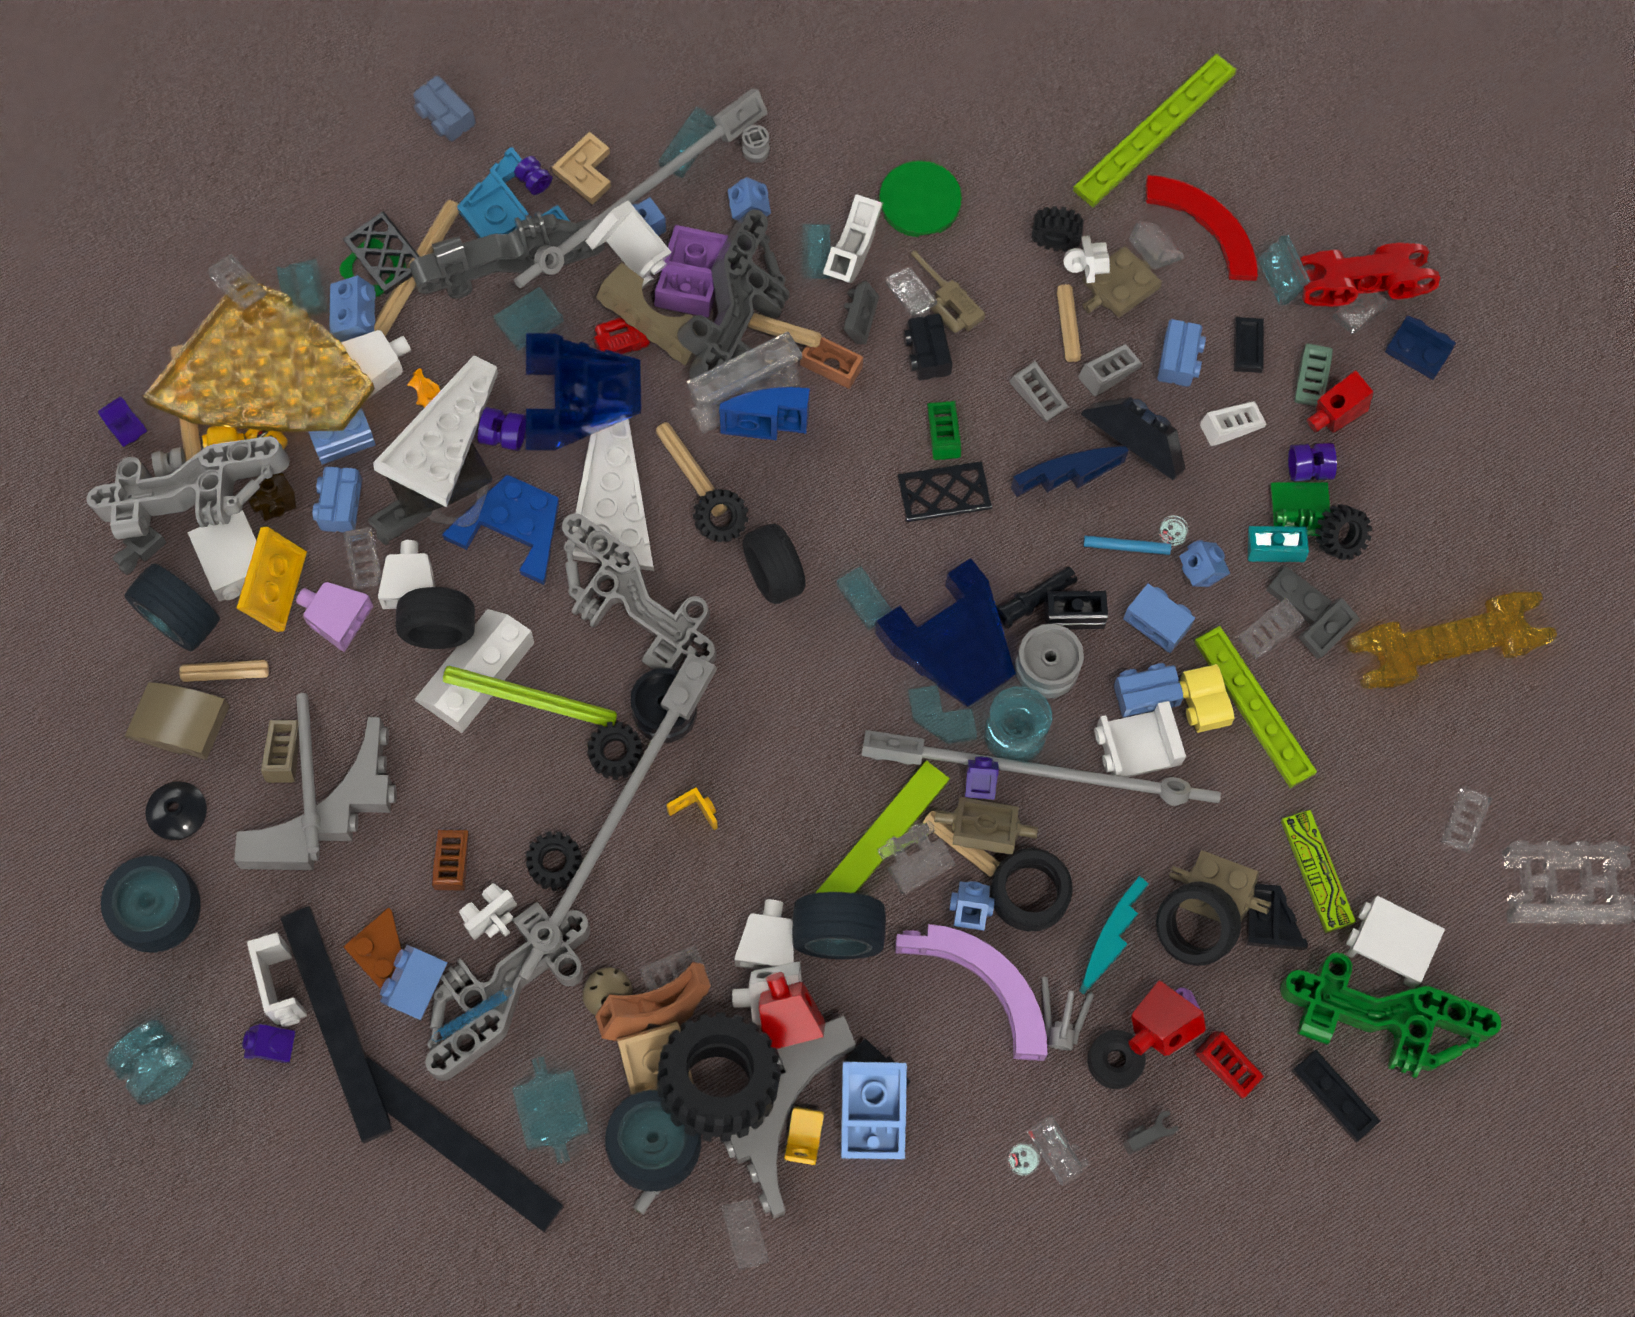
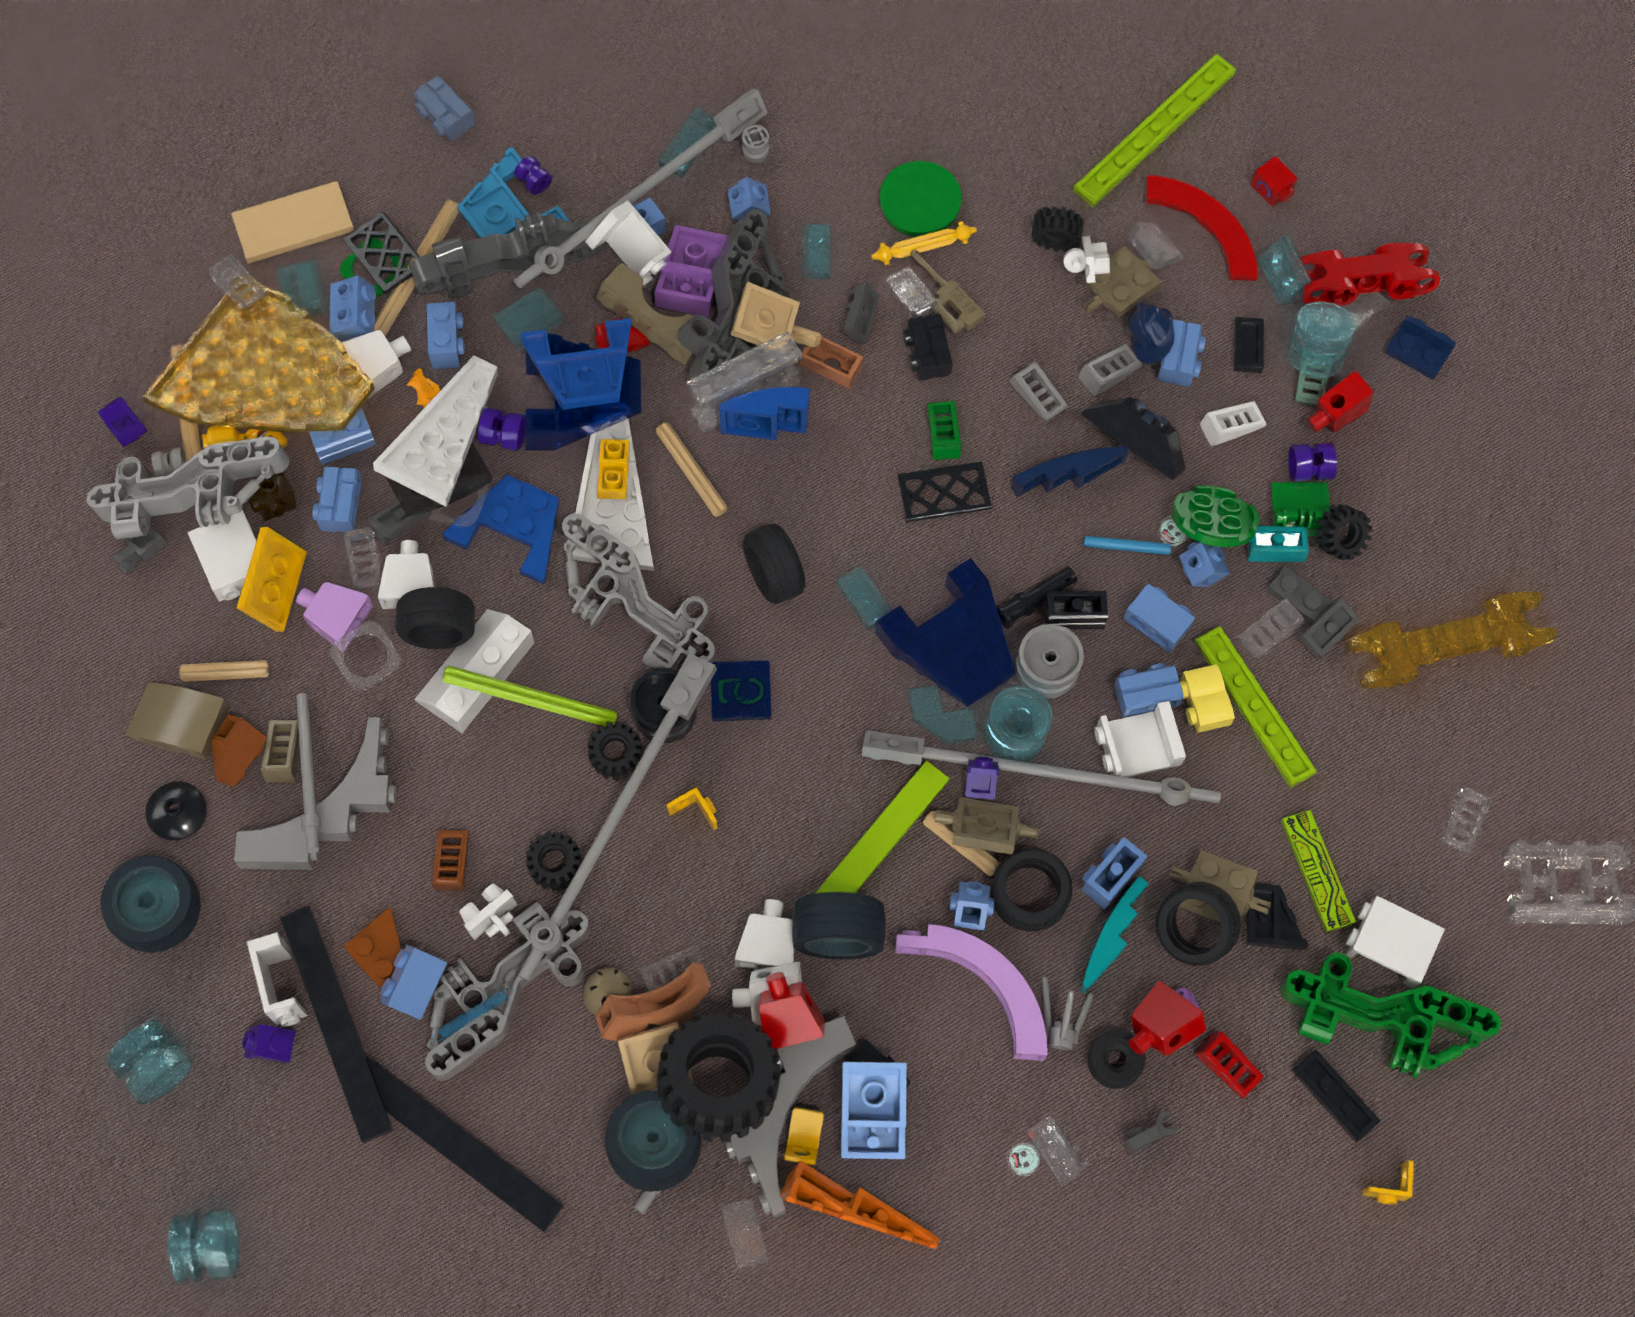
(172, 607): black wheel -> none
(198, 1246): none -> clear light blue wheel
(234, 749): none -> dark orange slope
(292, 222): none -> tan tile
(370, 628): none -> clear piece
(444, 335): none -> medium blue brick
(550, 1110): clear light blue plate -> none
(579, 170): tan plate -> none
(582, 376): none -> blue wing
(613, 469): none -> yellow slope
(737, 520): black tyre -> none
(741, 691): none -> clear blue tile
(763, 315): none -> tan plate
(817, 1192): none -> orange wedge
(851, 251): white arch -> none
(920, 866): clear plate -> none
(923, 243): none -> yellow wheel
(1068, 323): tan axle -> none
(1114, 873): none -> medium blue brick
(1151, 332): none -> dark blue piece
(1215, 516): none -> green tile
(1274, 182): none -> red brick
(1321, 339): none -> clear light blue wheel
(1389, 1196): none -> yellow bracket

